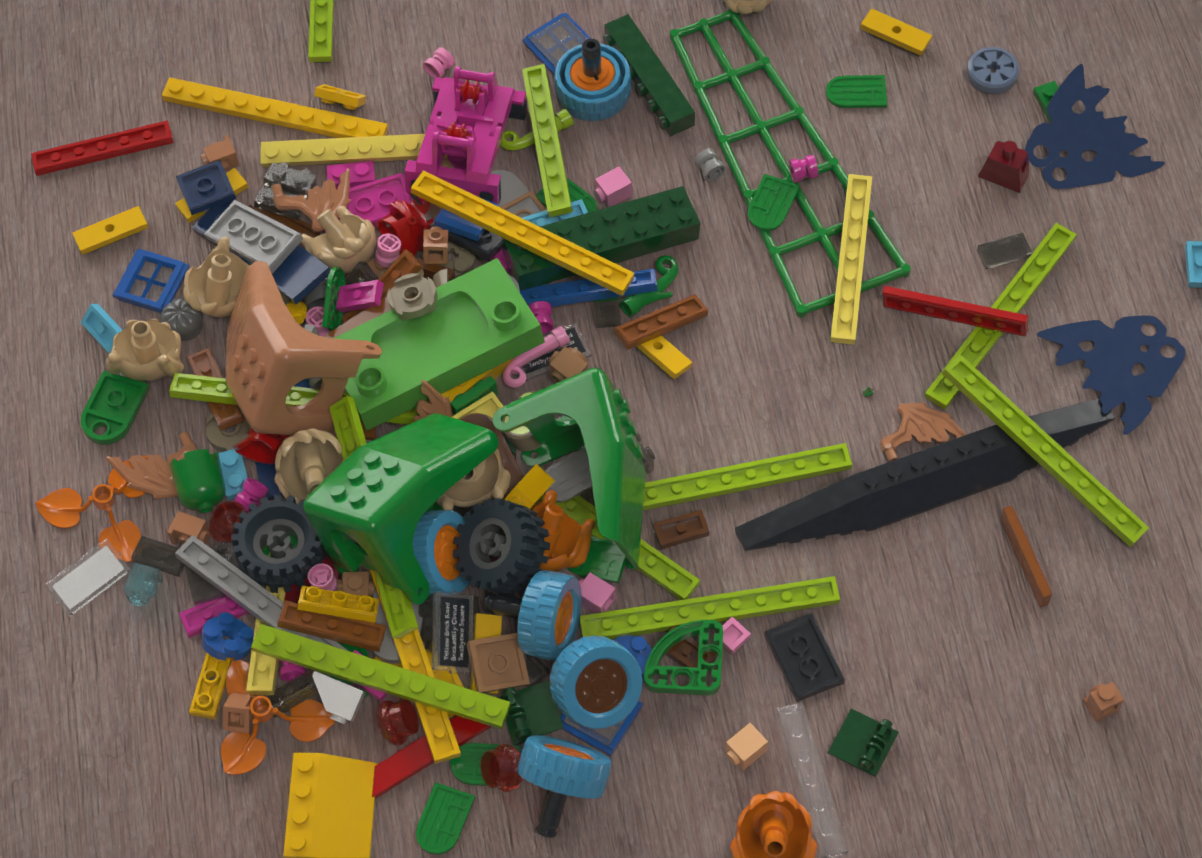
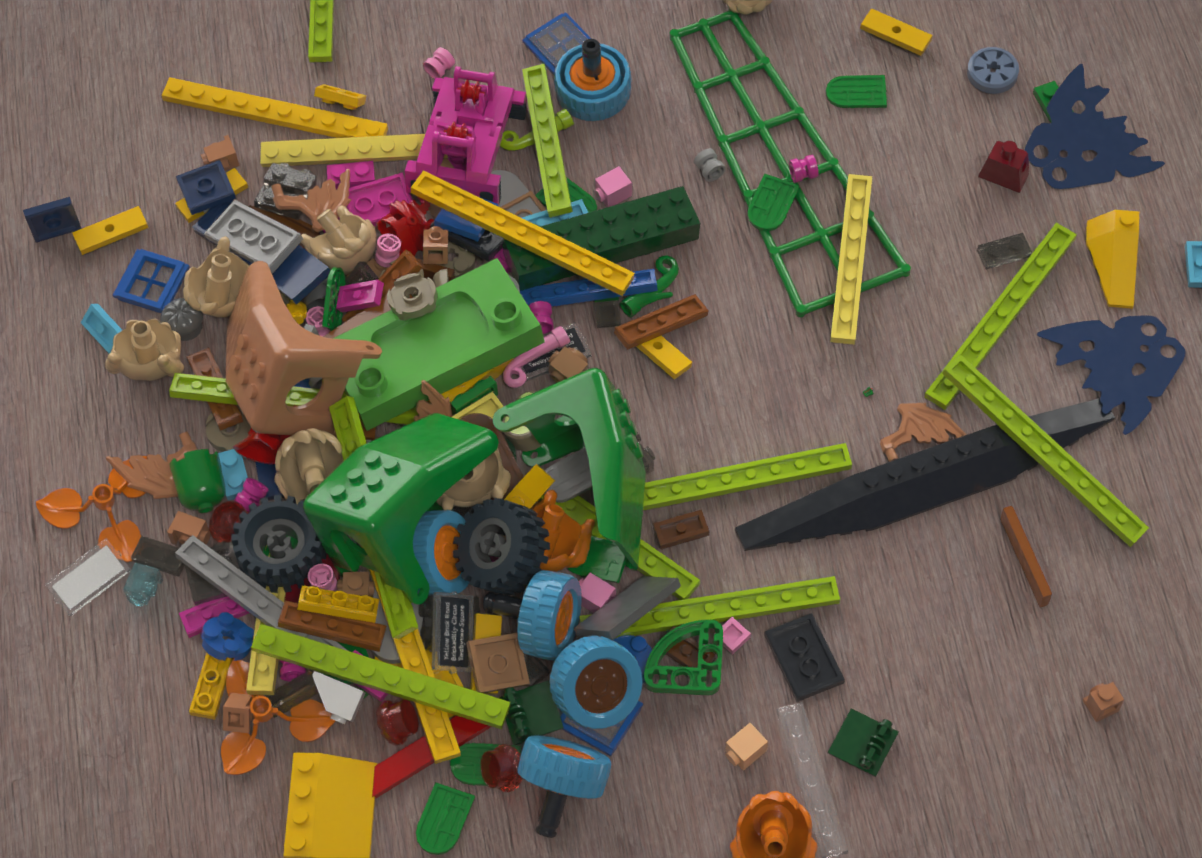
(52, 219): none -> dark blue tile
(102, 148): red tile -> none
(112, 406): green plate -> none
(628, 607): none -> dark grey tile
(650, 76): dark green brick -> none
(955, 311): red tile -> none
(1114, 252): none -> yellow wedge

